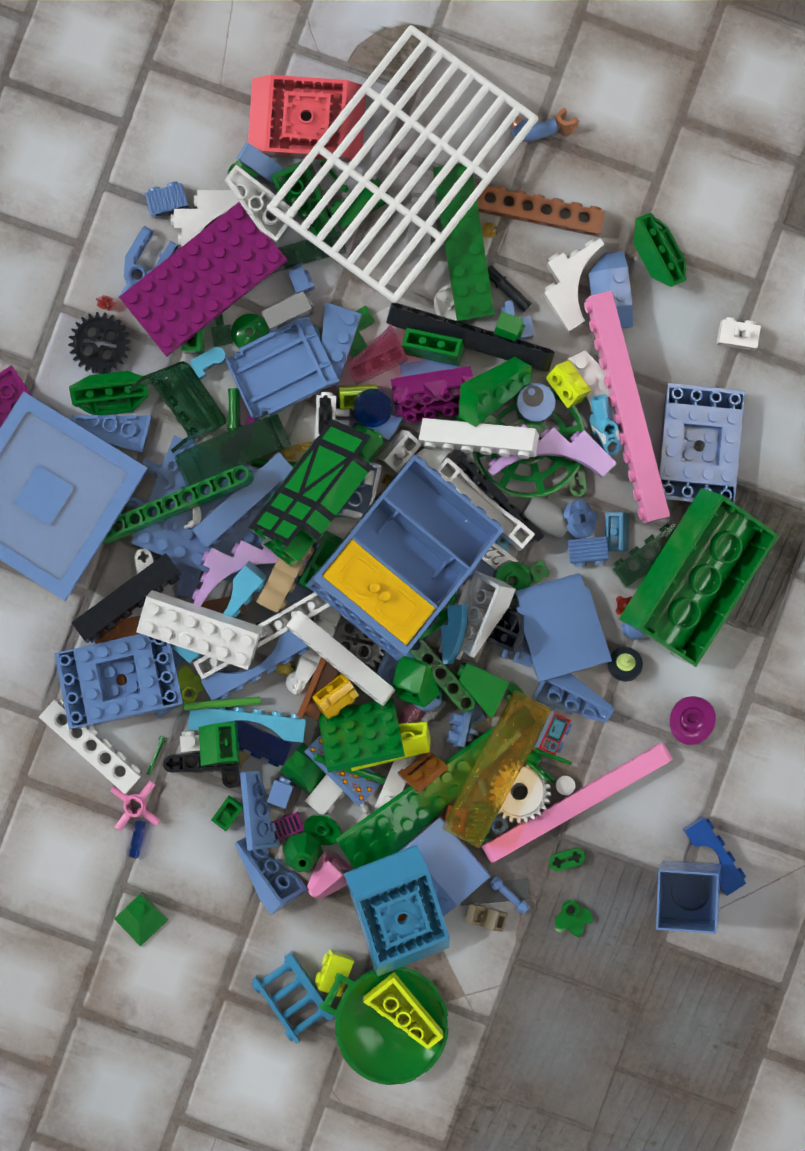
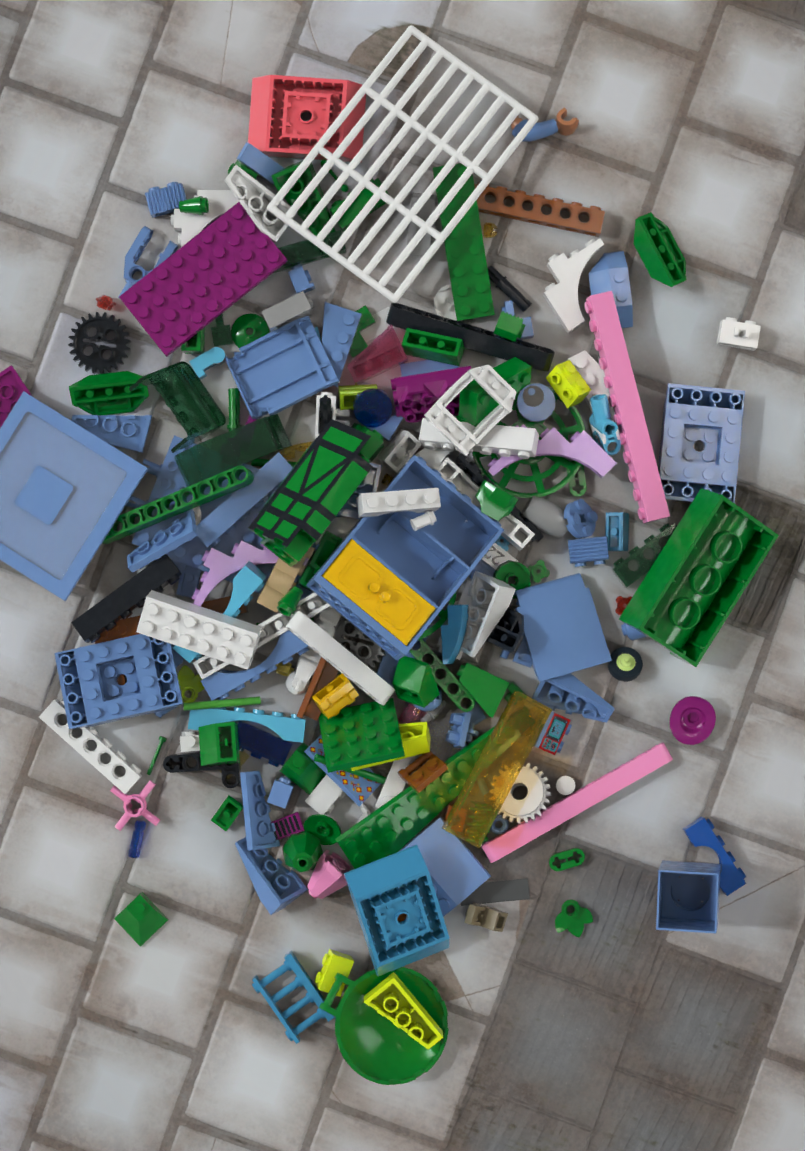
(164, 542): none -> medium blue wing
(194, 205): none -> green cone
(290, 601): none -> green cone
(397, 501): none -> white arch
(423, 520): none -> white pin
(452, 428): none -> white wedge
(495, 501): none -> green slope
(521, 905): medium blue bar -> none
(534, 759): green plant -> none

